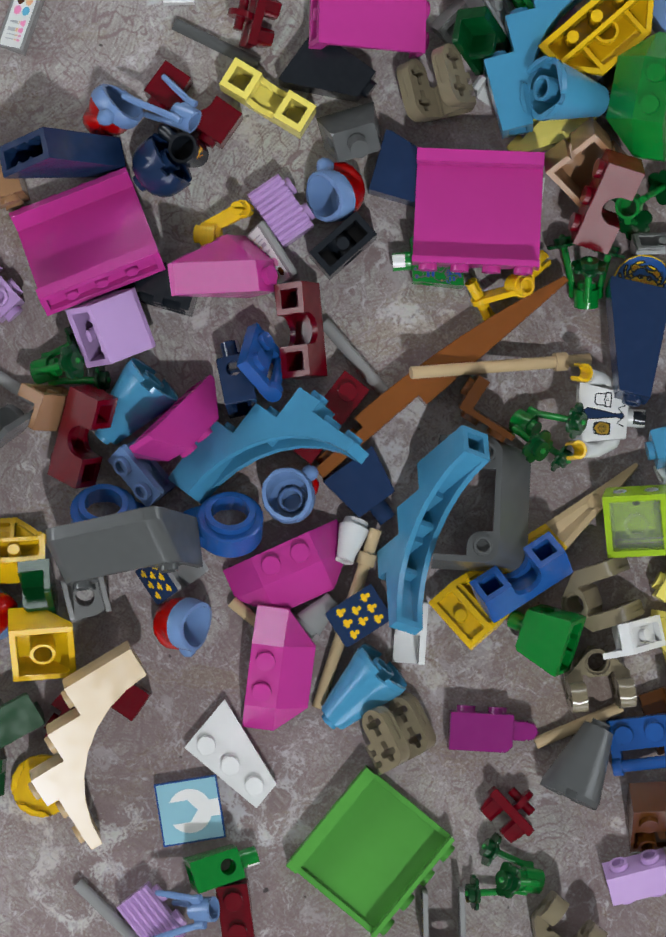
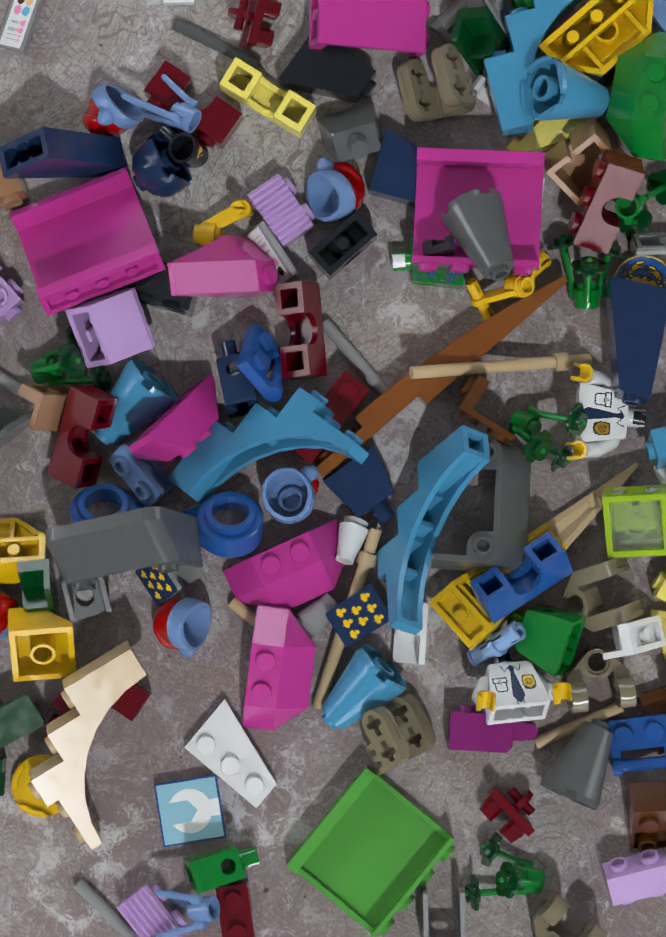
(439, 247): none -> black tile
(482, 231): none -> dark grey cone
(496, 644): none -> light blue pin
(516, 692): none -> white torso

